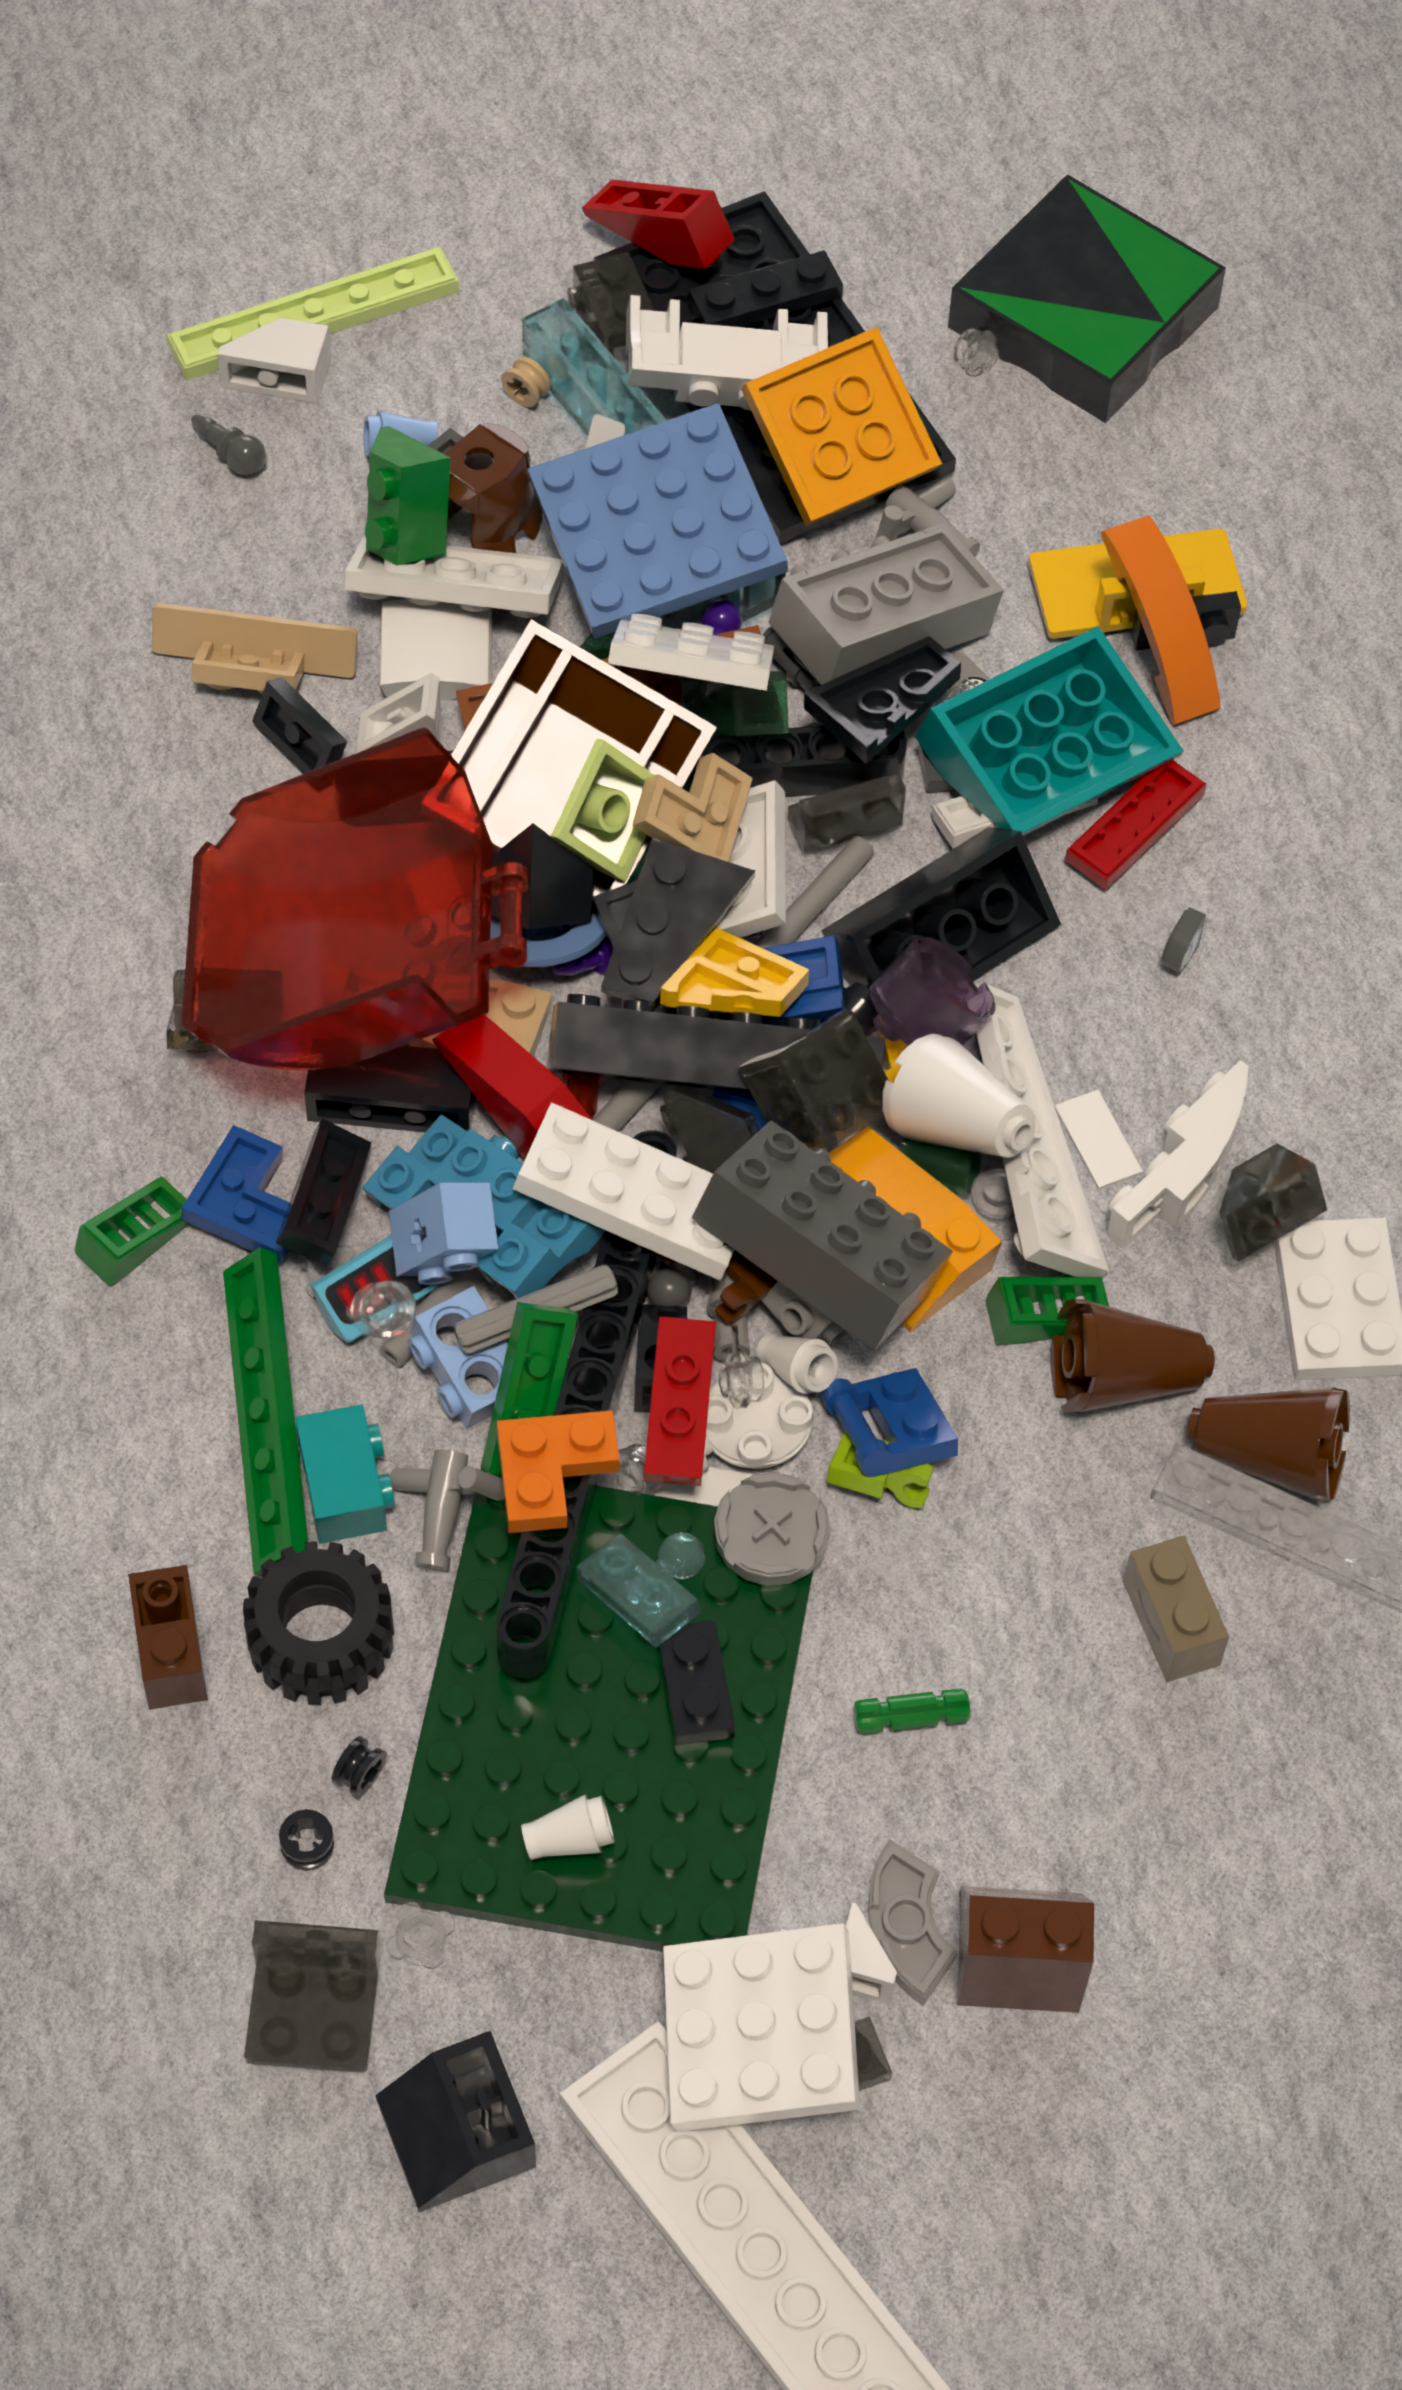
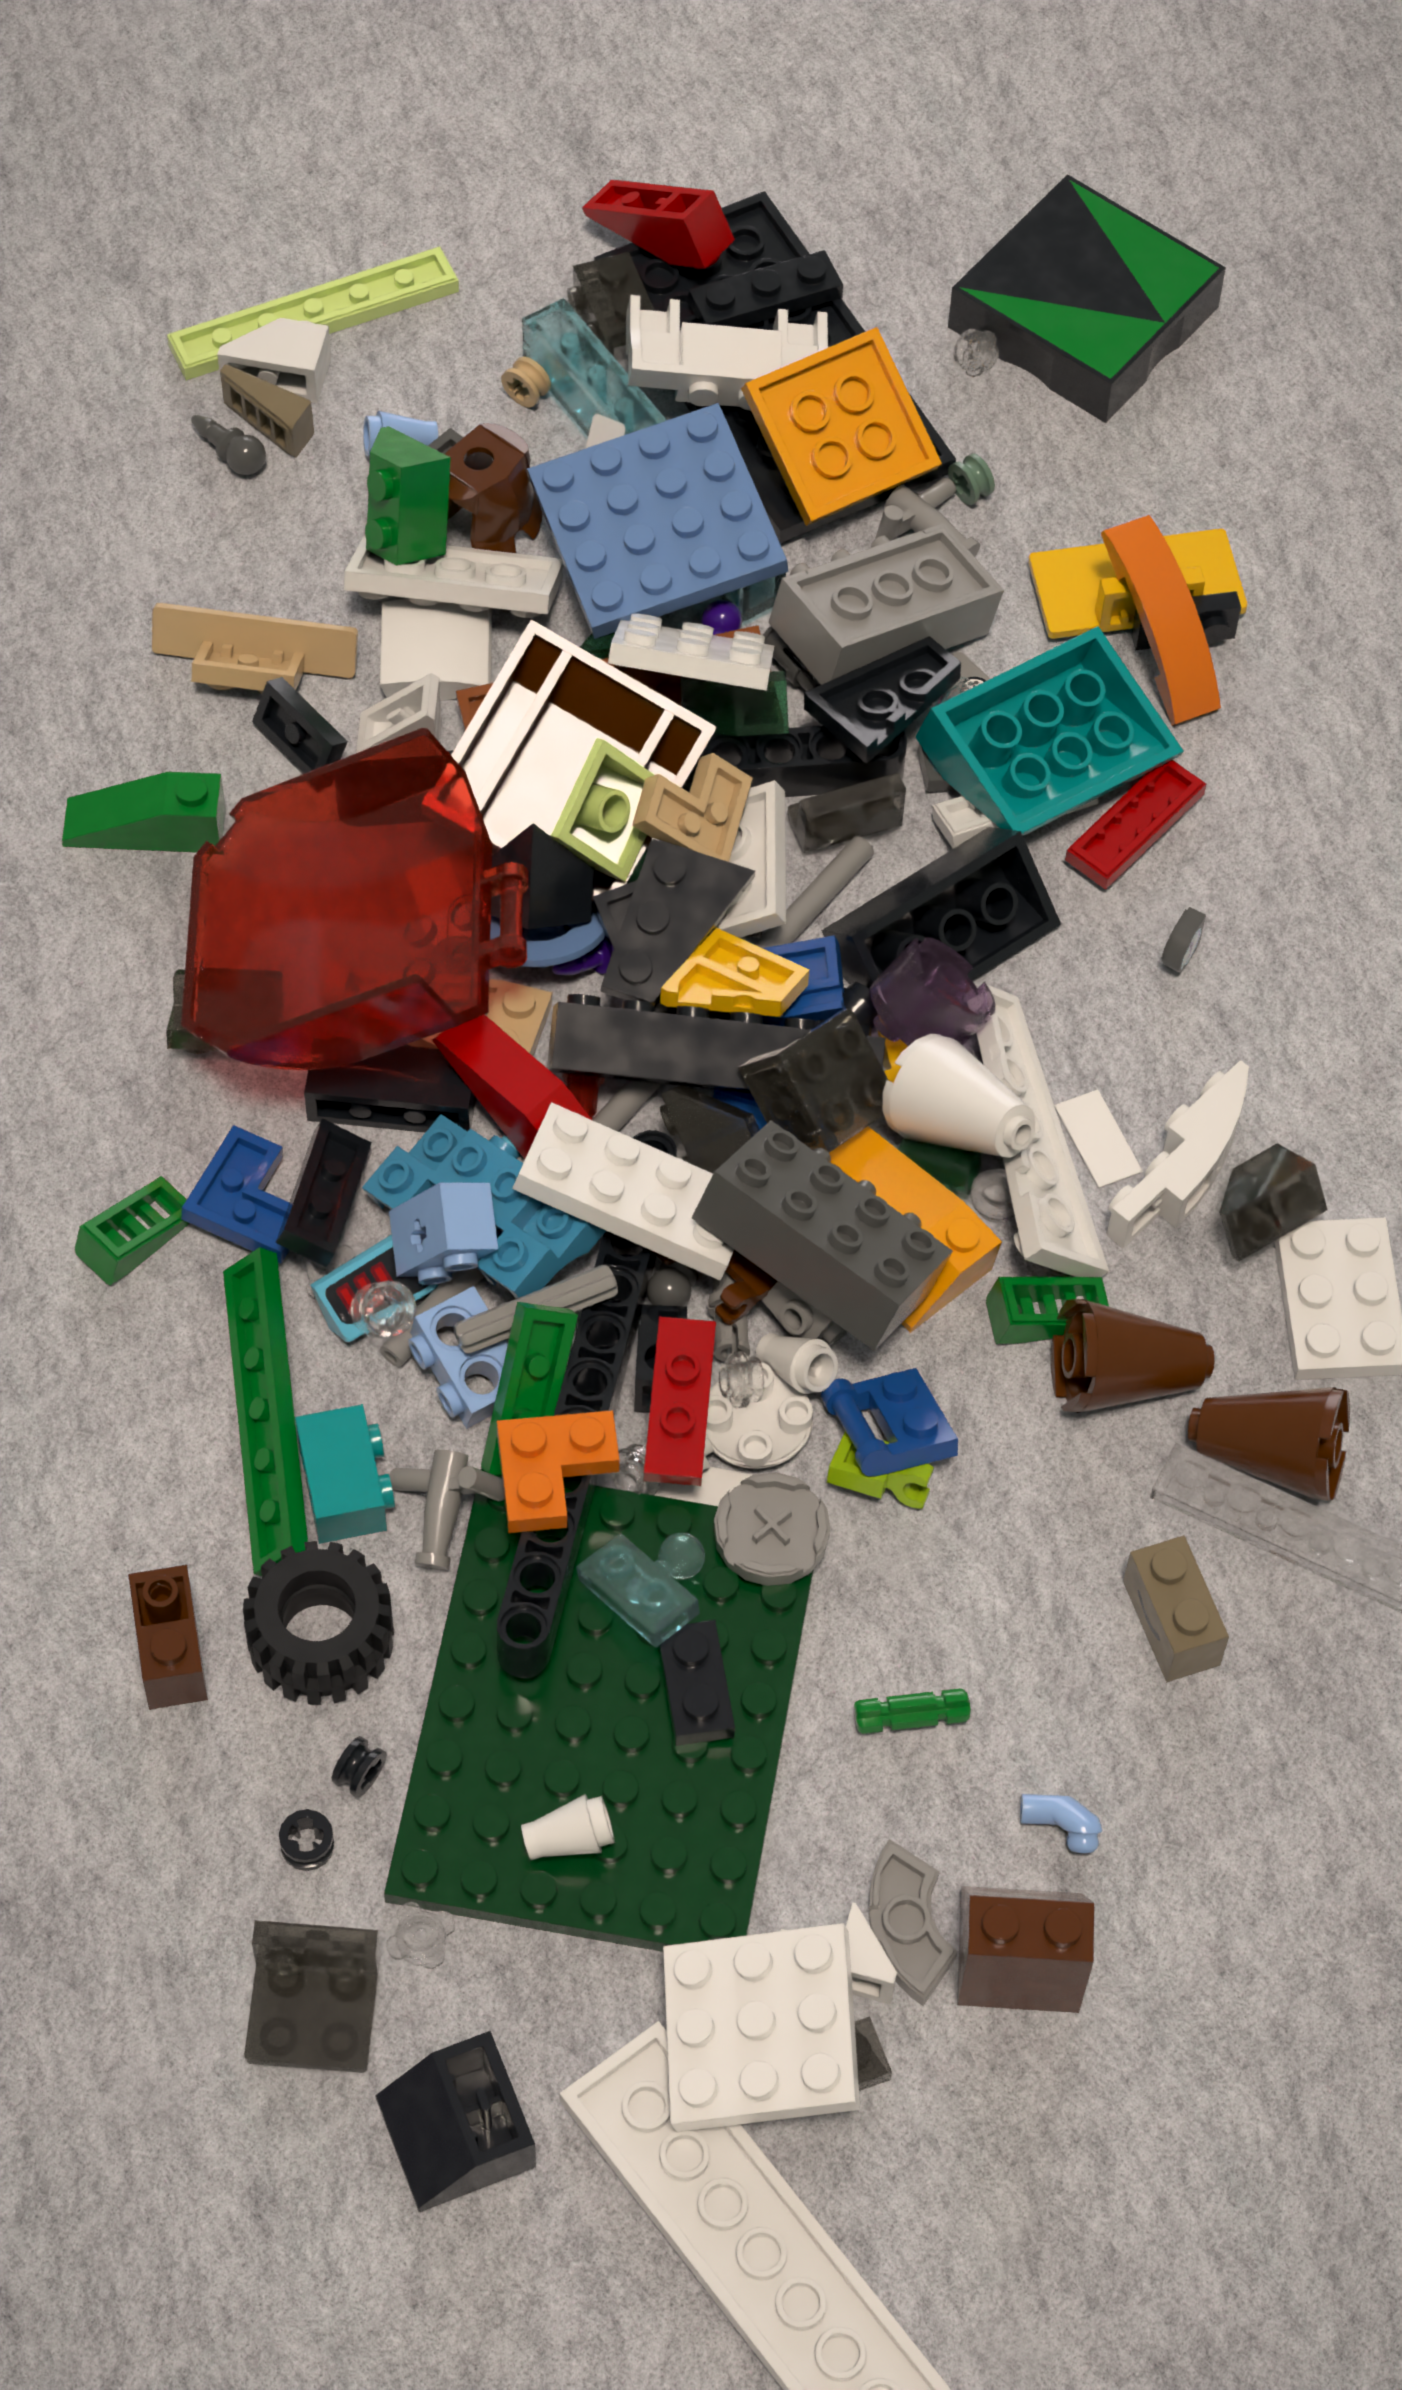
(149, 814): none -> green slope
(269, 408): none -> dark tan slope
(971, 478): none -> sand green bush
(1068, 1814): none -> light blue arm

